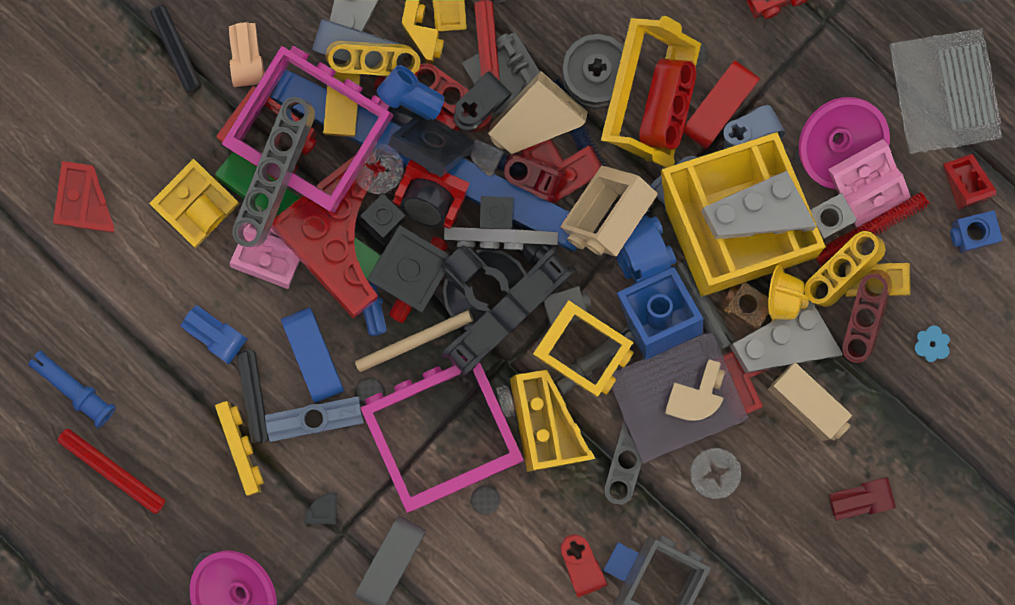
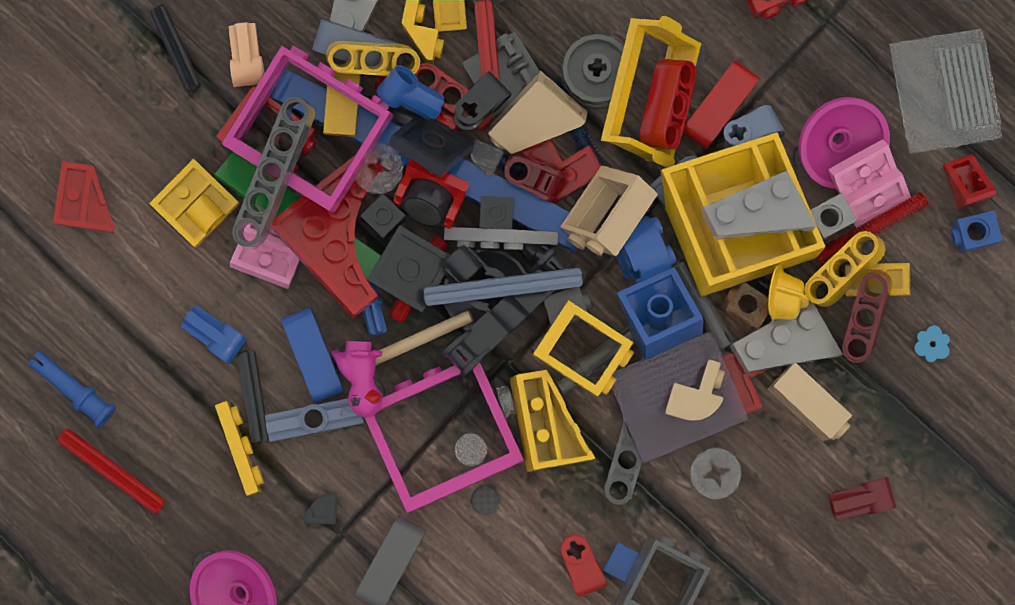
(359, 367): none -> dark pink animal
(470, 450): none -> clear tile
(503, 286): none -> sand blue axle

